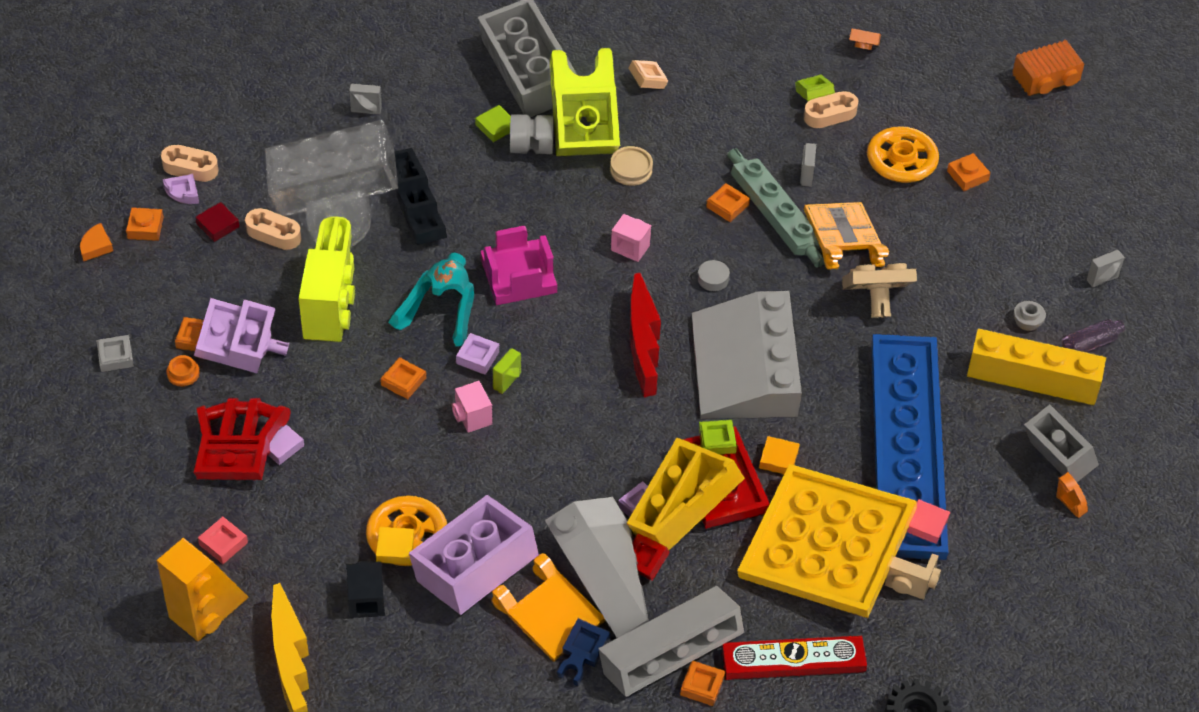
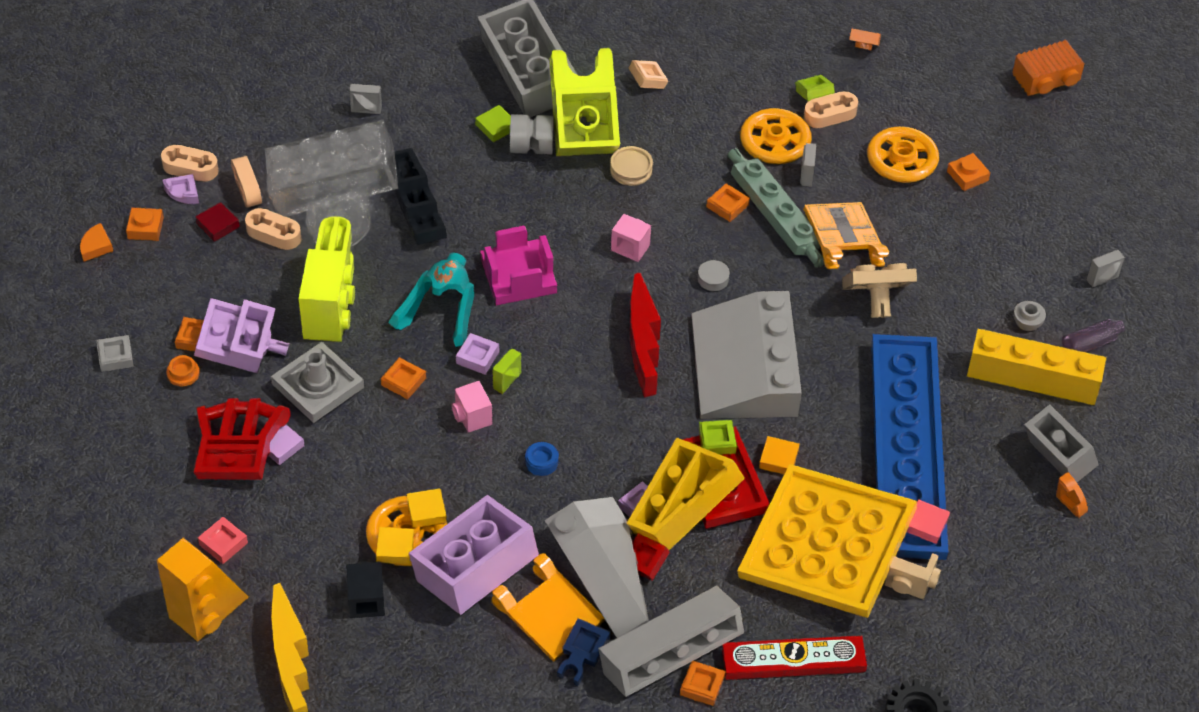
(246, 181): none -> light nougat beam
(317, 382): none -> light grey plate
(426, 508): none -> yellow tile
(541, 458): none -> blue tile
(777, 141): none -> light orange plate

